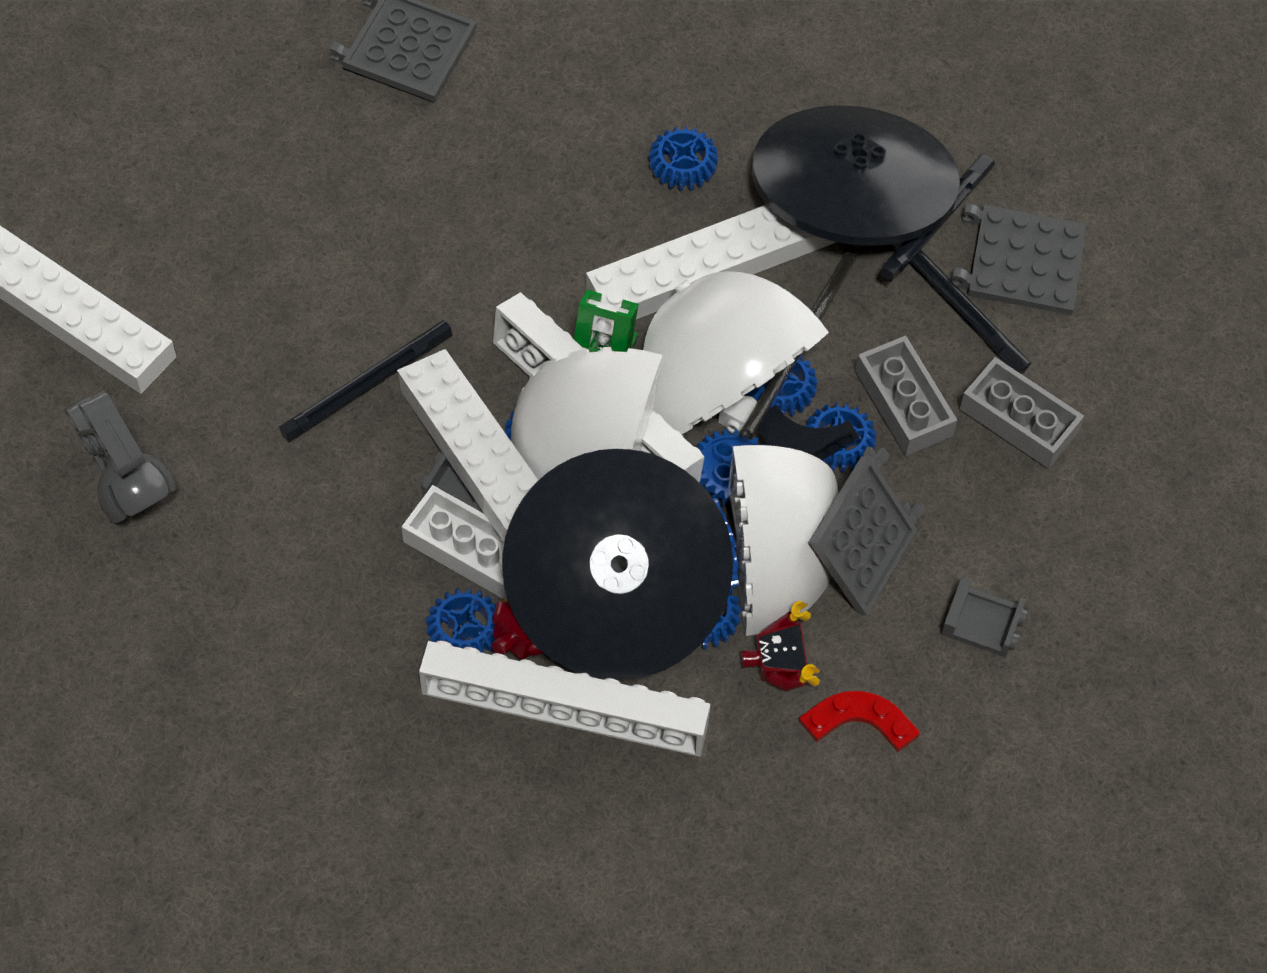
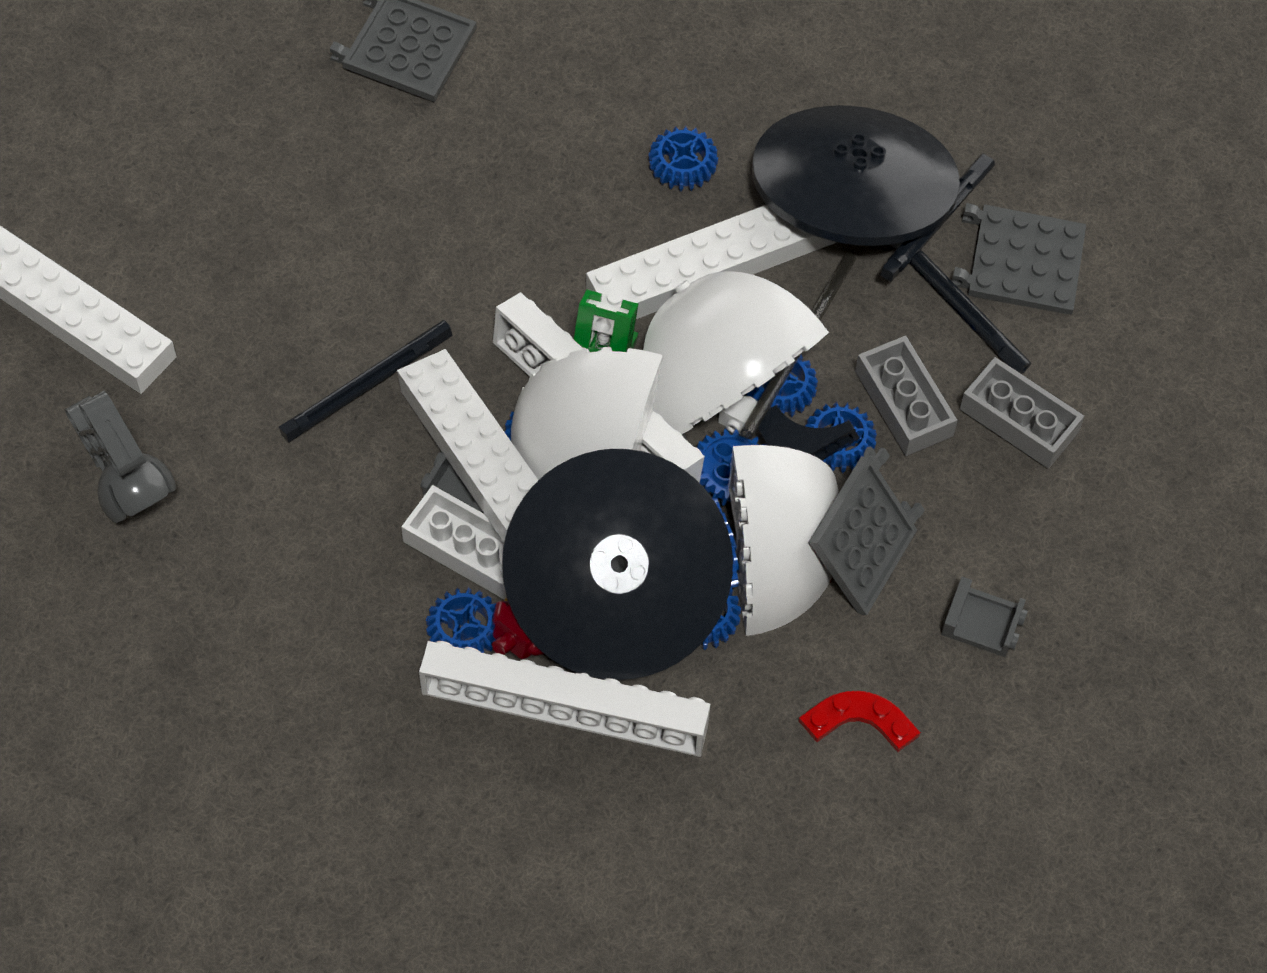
(782, 652): torso -> none

